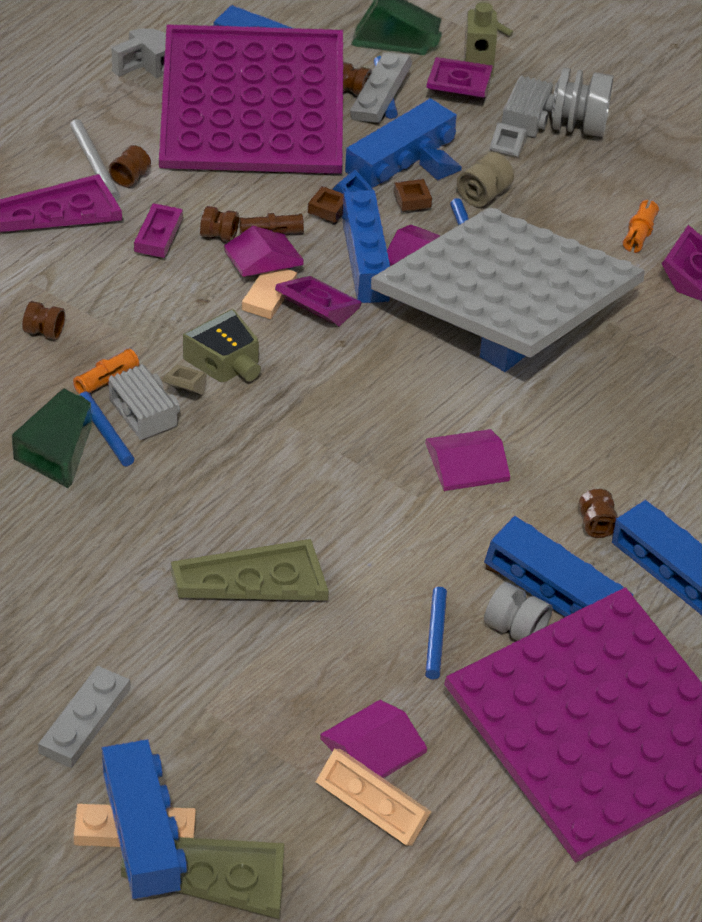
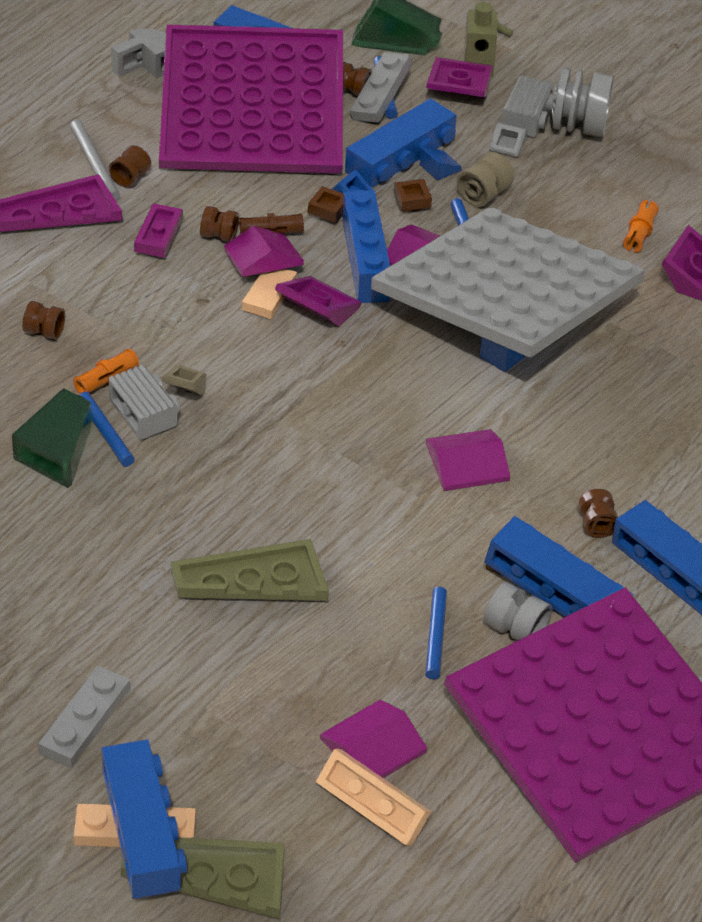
(223, 348): torso -> none

